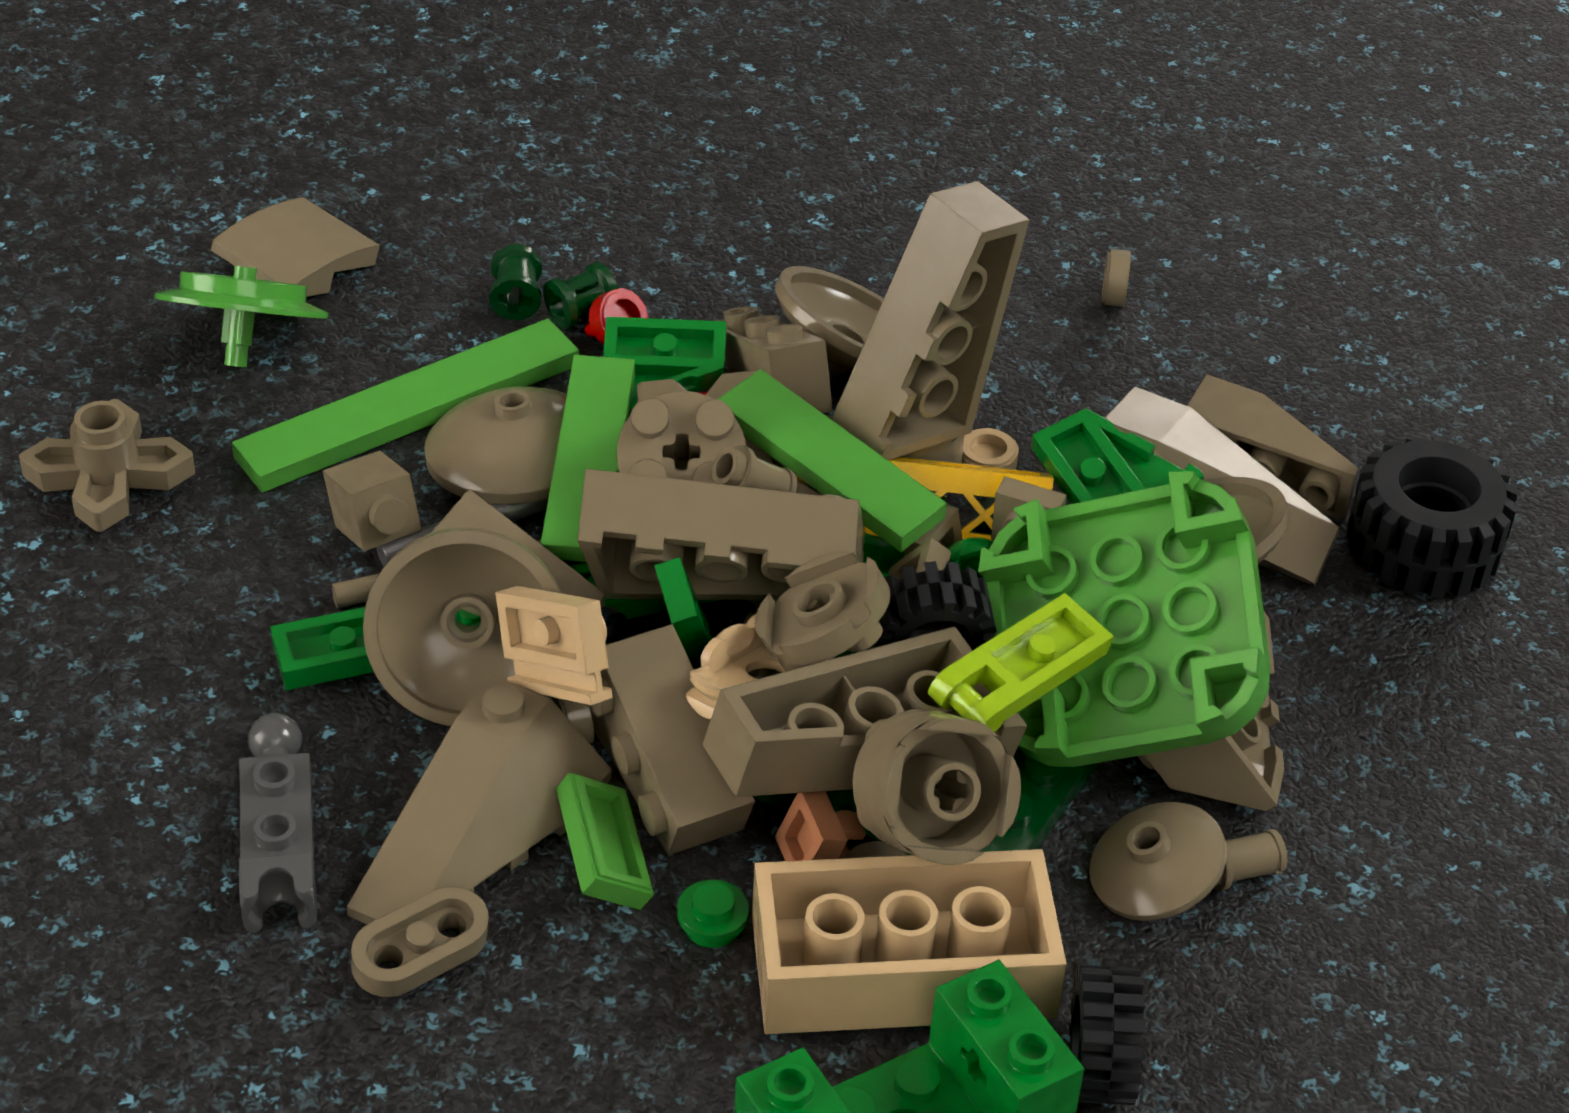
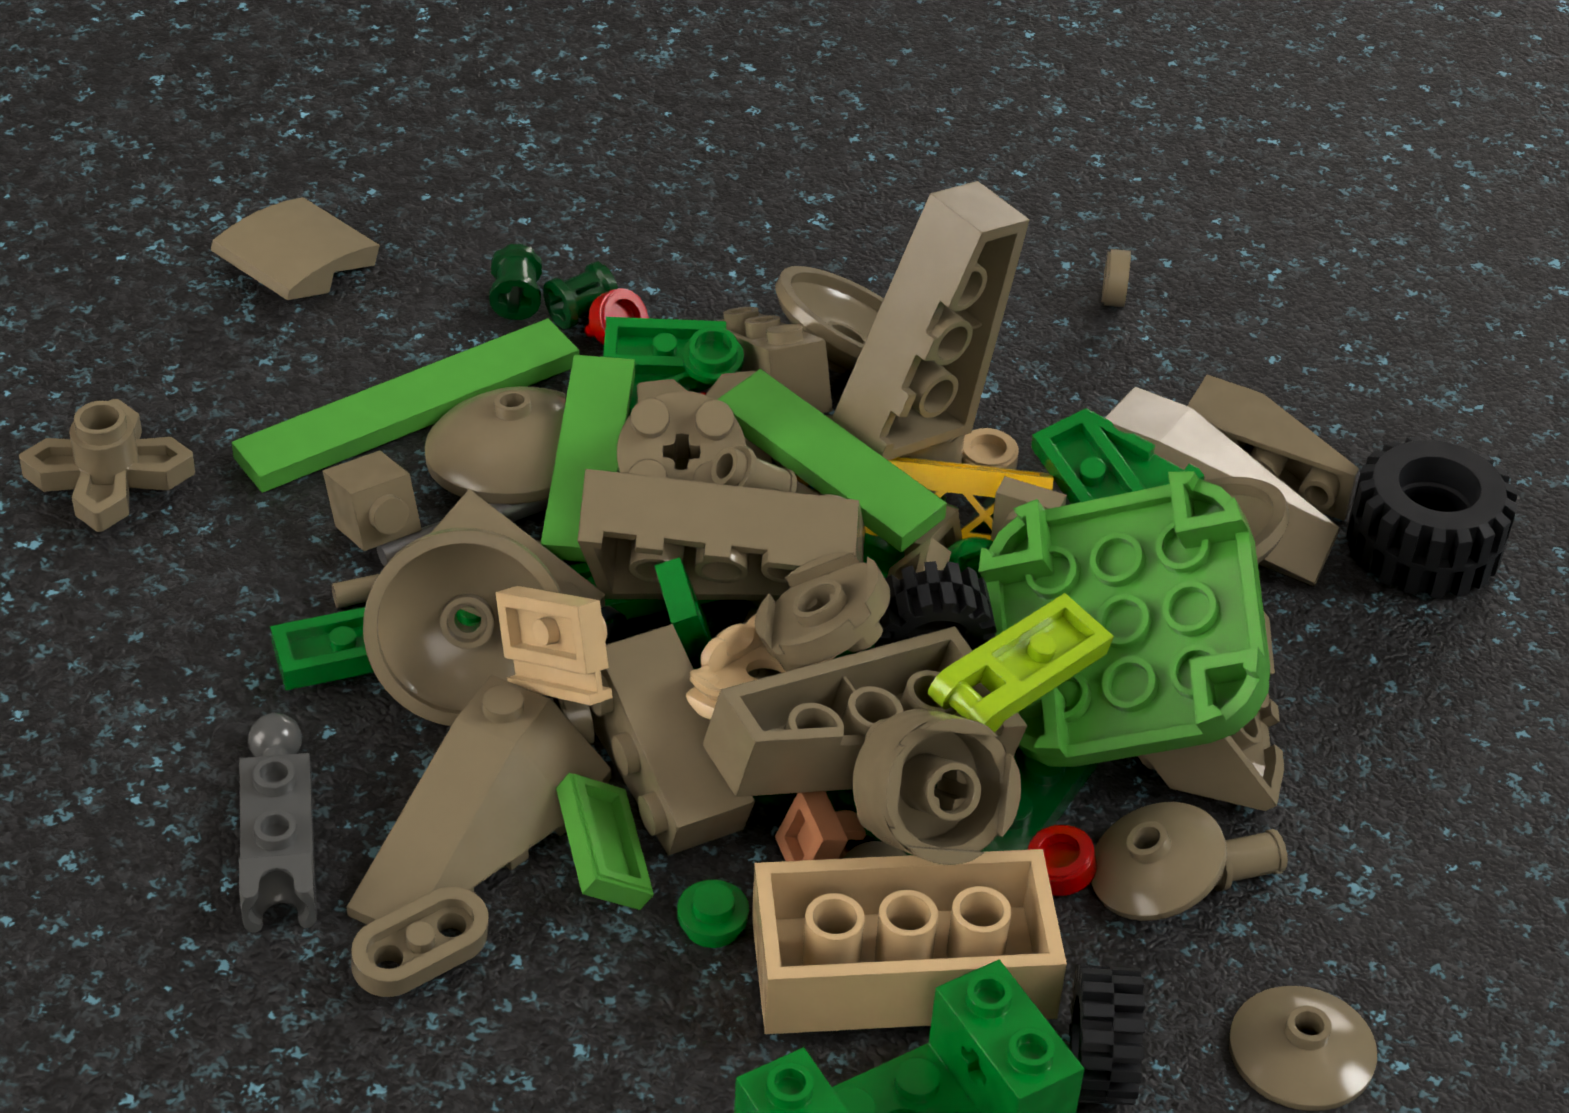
(241, 298): bright green piece -> none
(712, 353): none -> green plate
(1067, 856): none -> red tile
(1298, 1068): none -> dark tan dish

